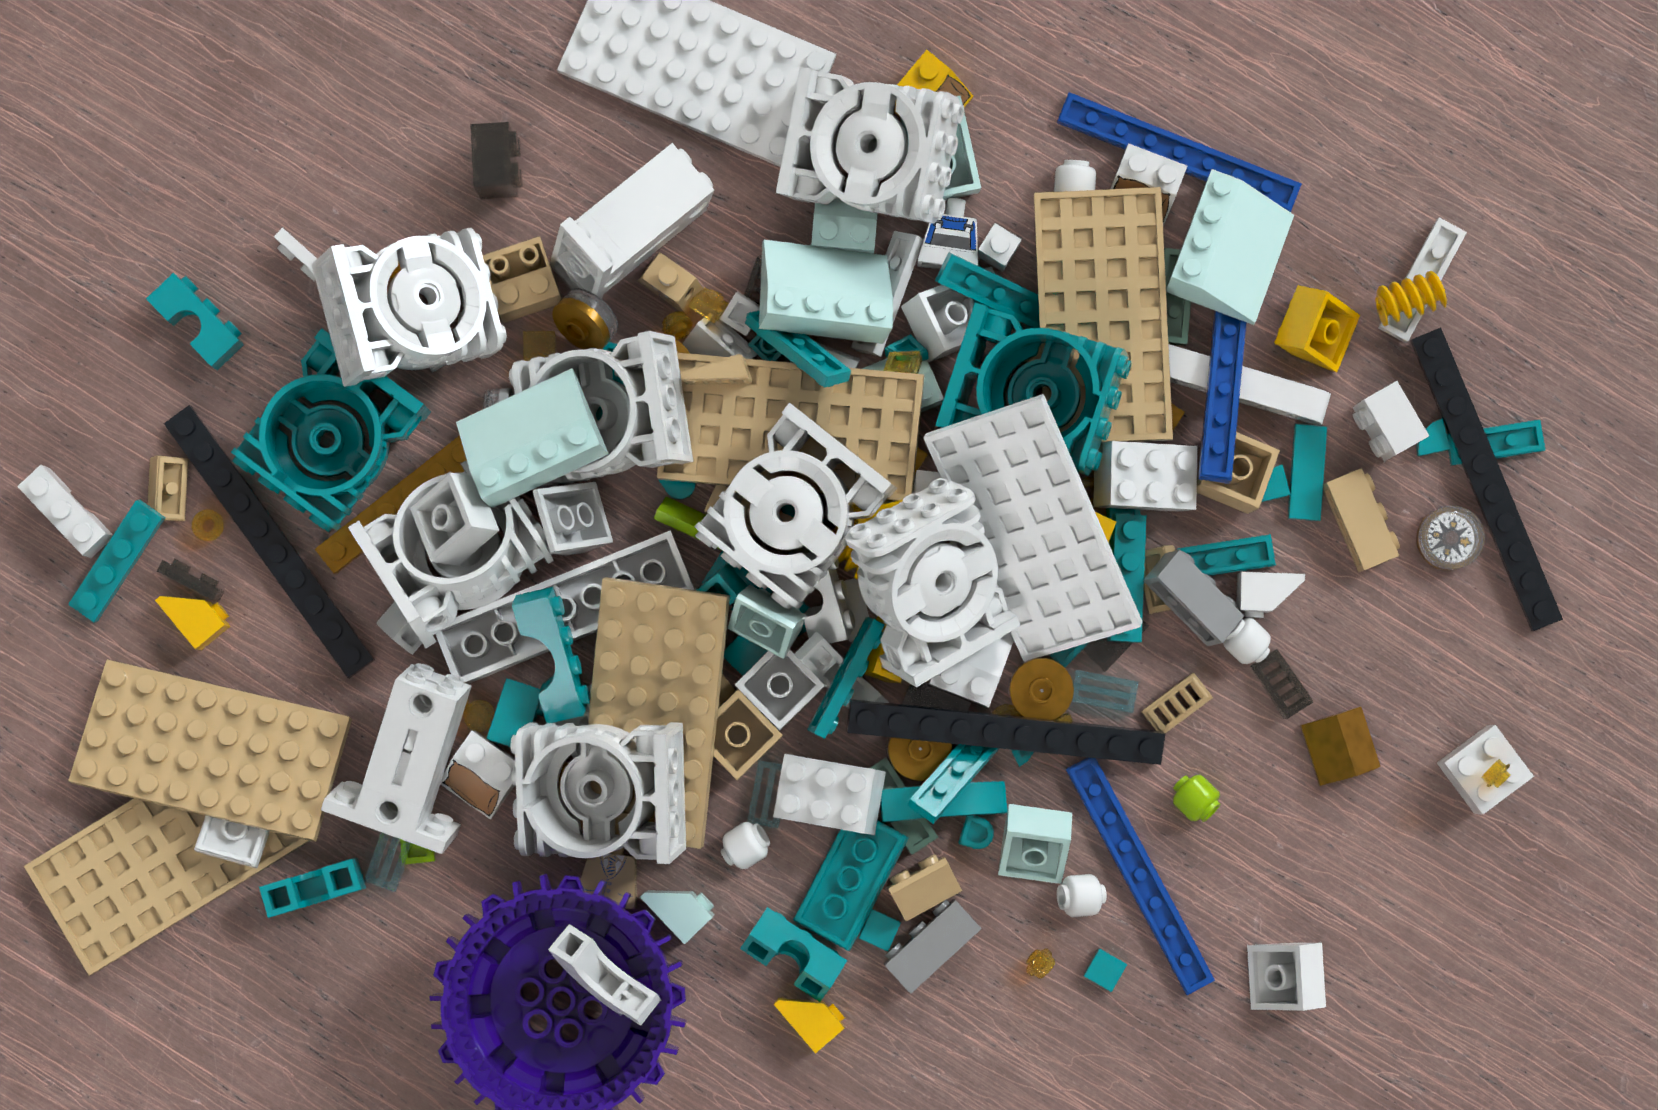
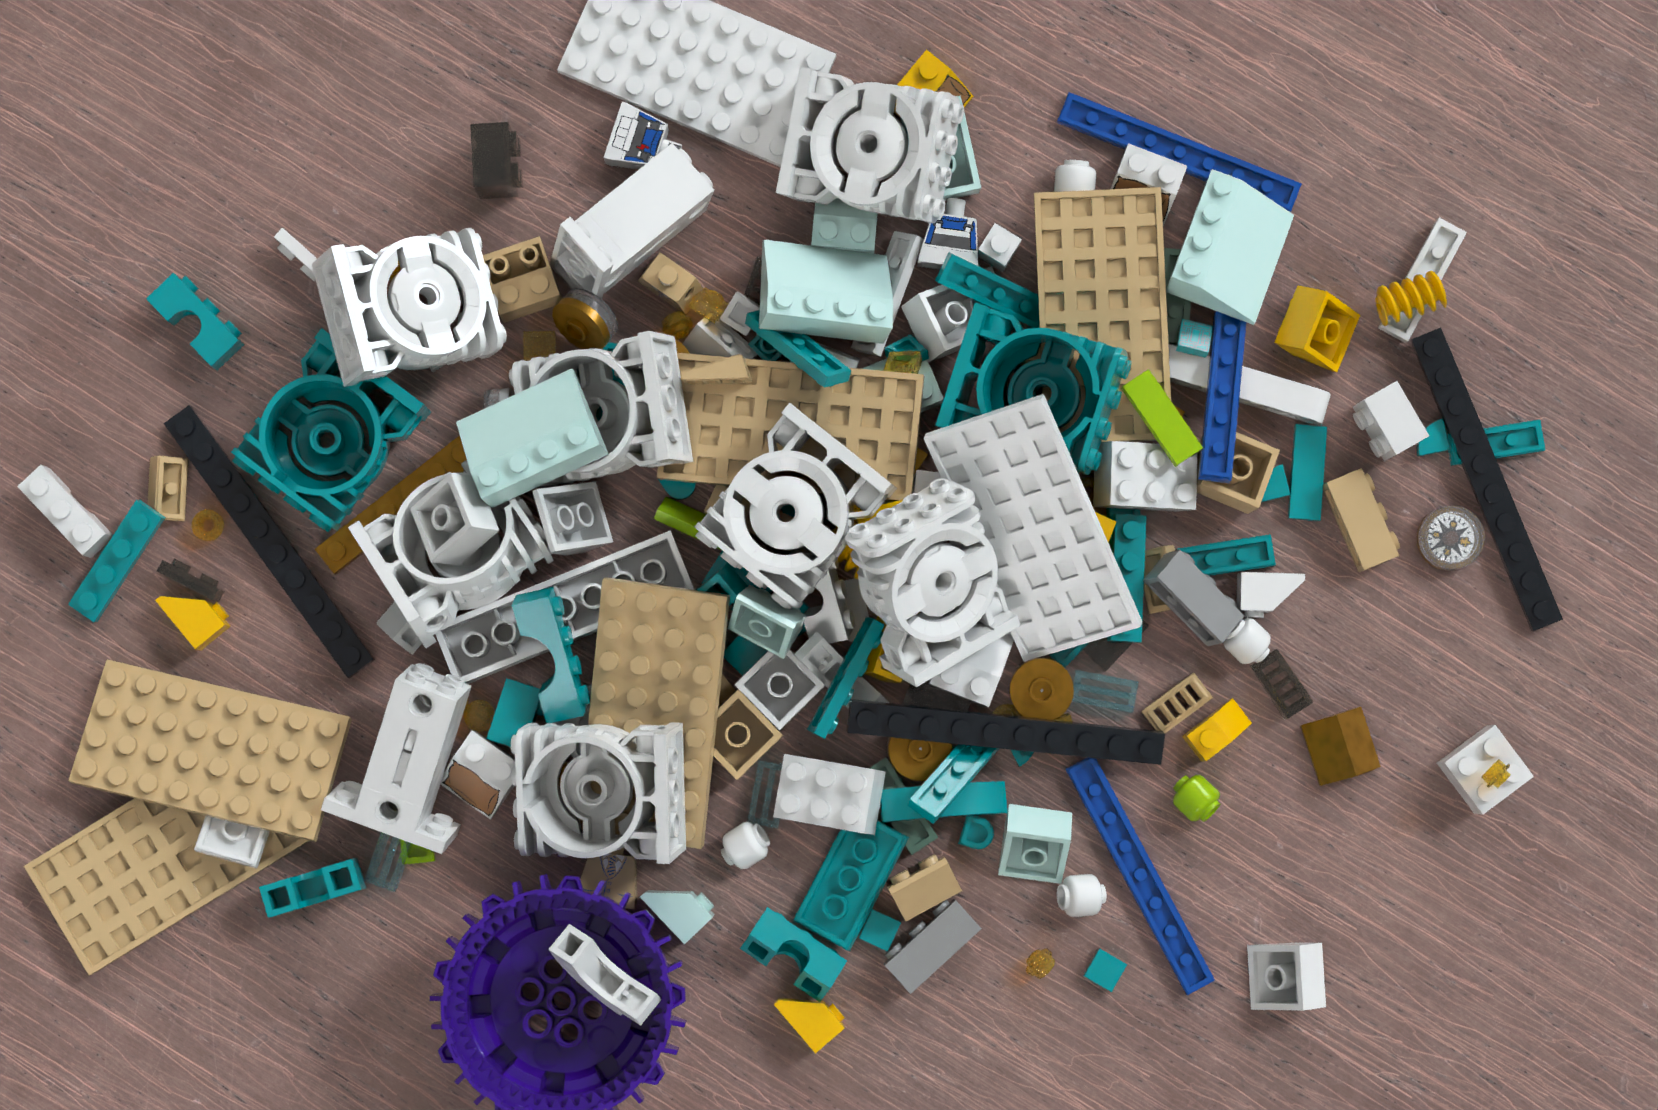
(636, 138): none -> torso
(1162, 418): none -> lime tile
(1194, 338): none -> teal tile
(1217, 730): none -> yellow slope

